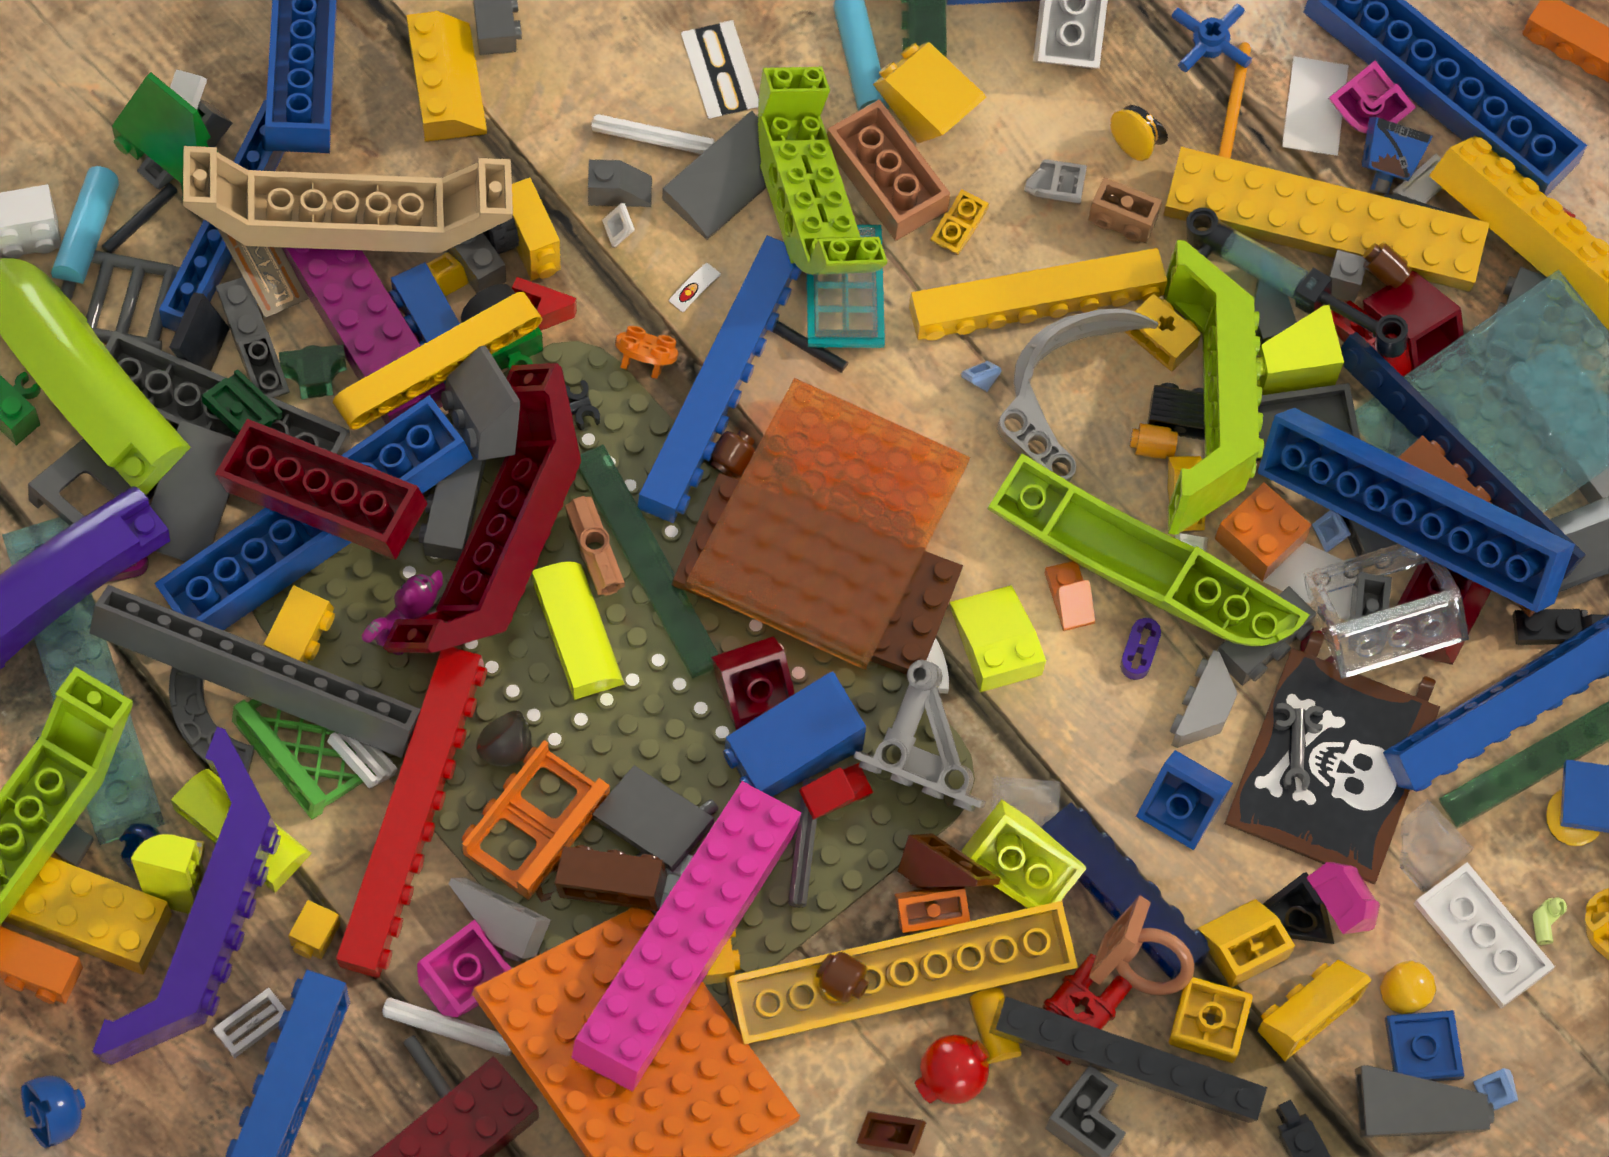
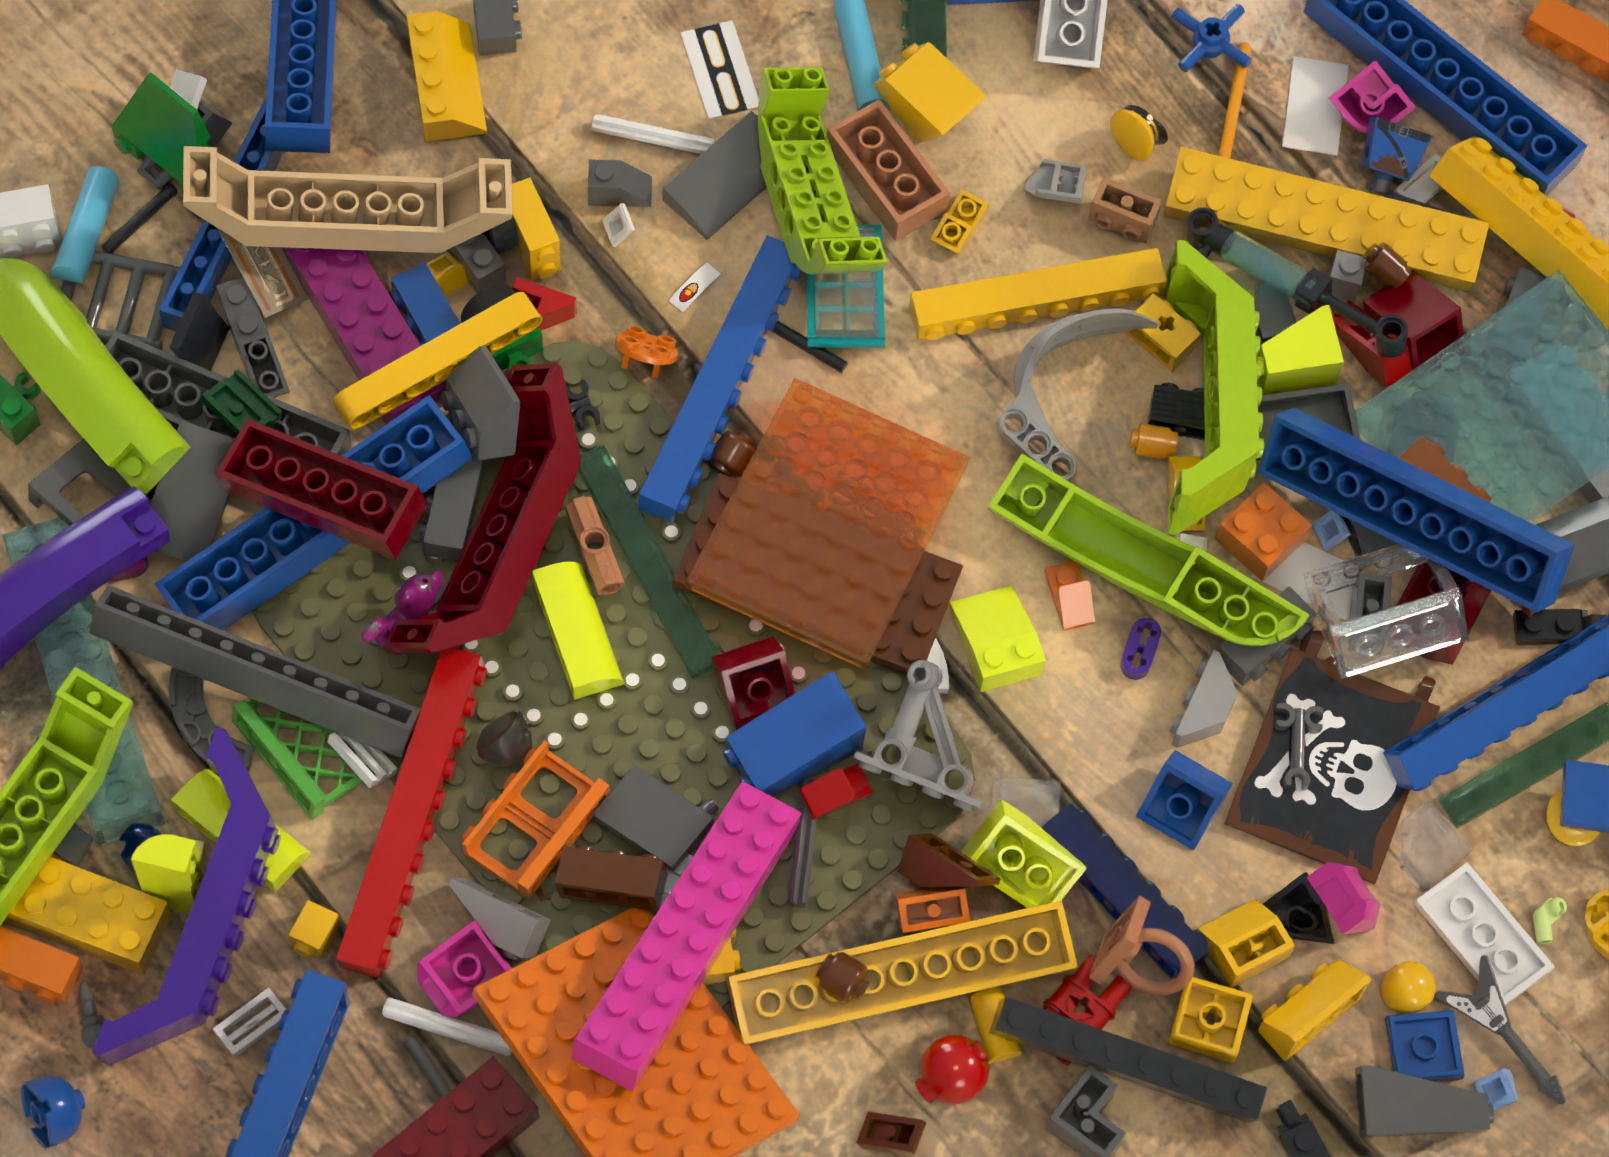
(92, 1022): none -> dark grey bar
(300, 625): yellow brick -> none
(313, 368): clear green brick -> none
(982, 375): light blue slope -> none
(1425, 420): dark blue plate -> none
(1489, 1010): none -> piece

